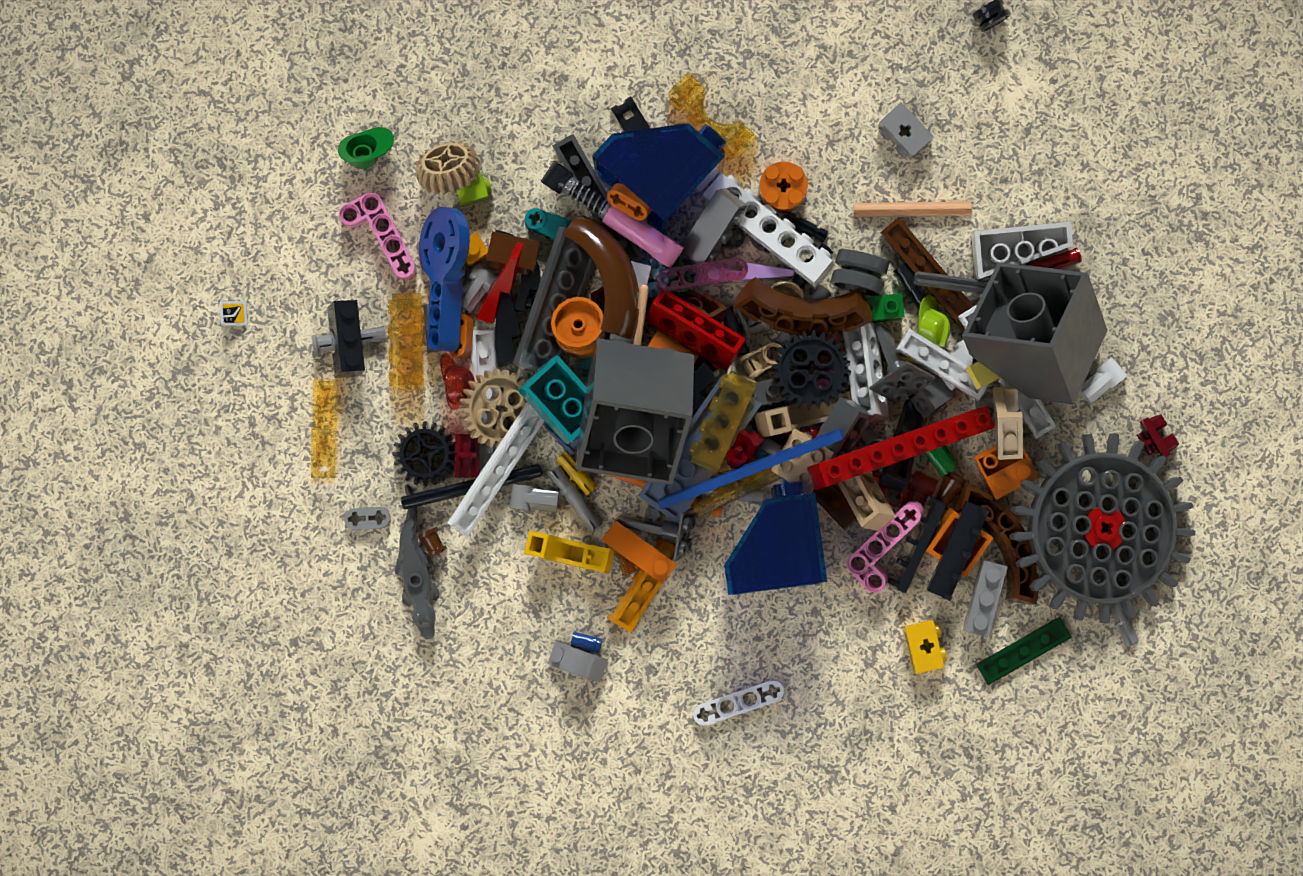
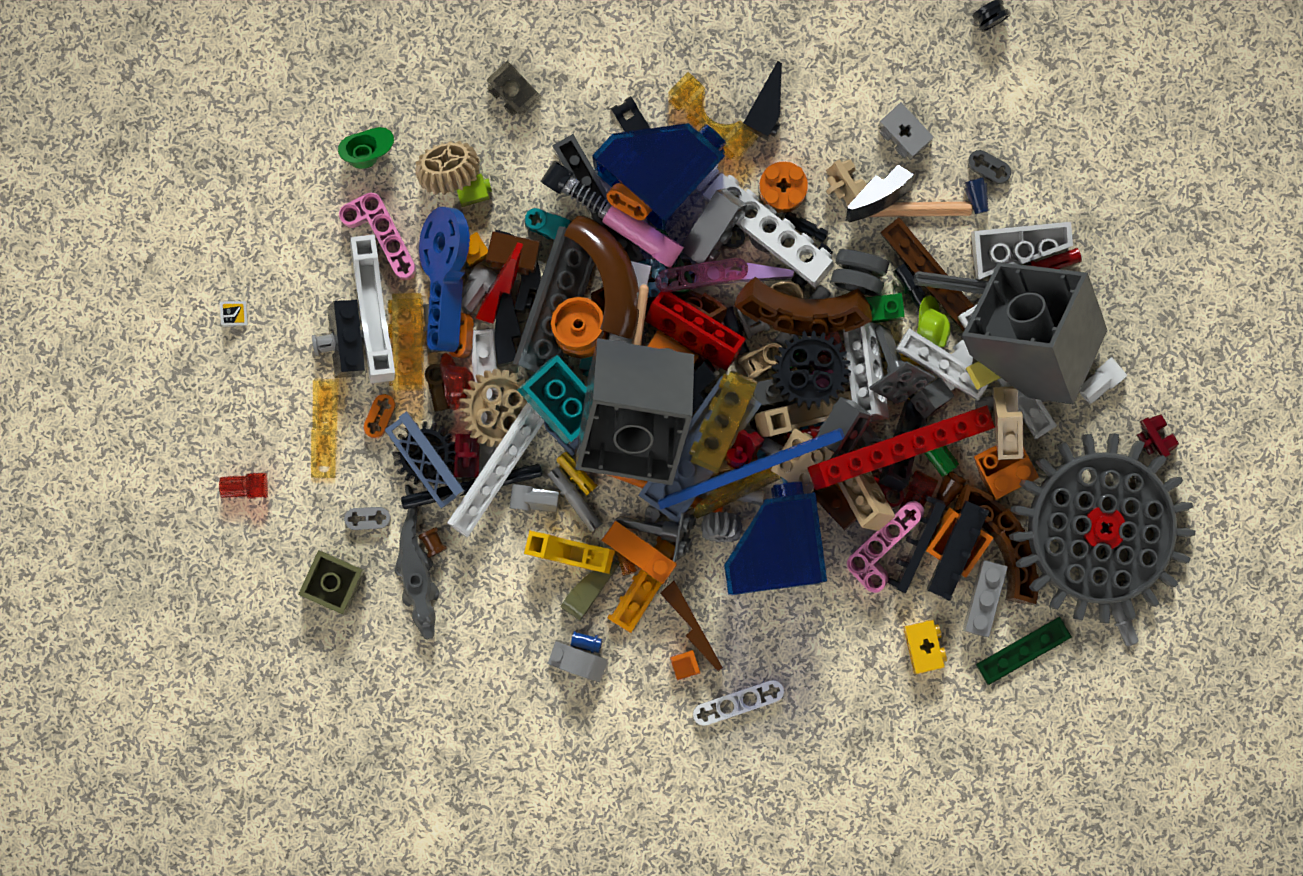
(247, 486): none -> clear red piece
(332, 582): none -> olive brick
(371, 309): none -> white arch
(374, 413): none -> orange beam
(432, 455): none -> sand blue fence
(437, 389): none -> dark brown piece
(506, 77): none -> clear smoke brick
(586, 592): none -> olive piece
(685, 665): none -> orange panel
(696, 636): none -> reddish brown slope
(721, 527): none -> light grey gear
(765, 111): none -> black slope
(841, 181): none -> tan hips
(880, 194): none -> slope
(977, 194): none -> dark blue cone
(992, 162): none -> dark grey beam

